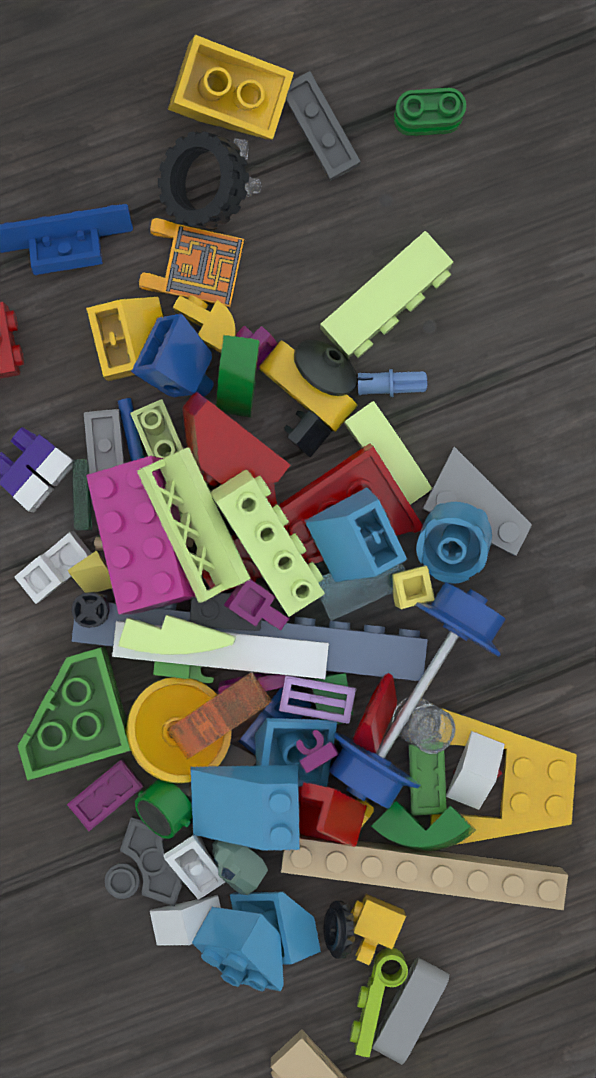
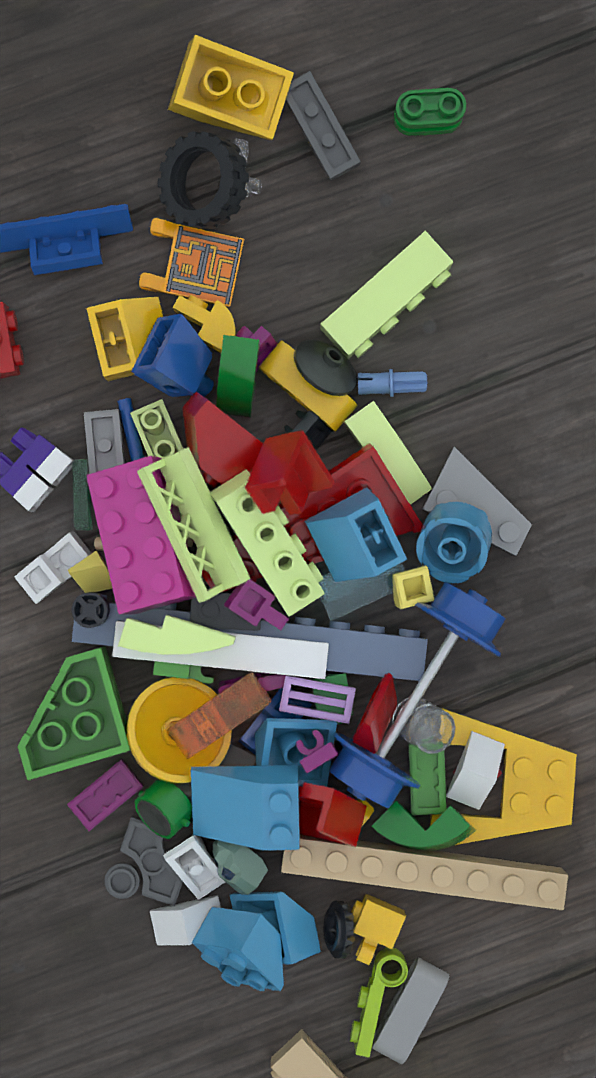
(287, 472): none -> red panel

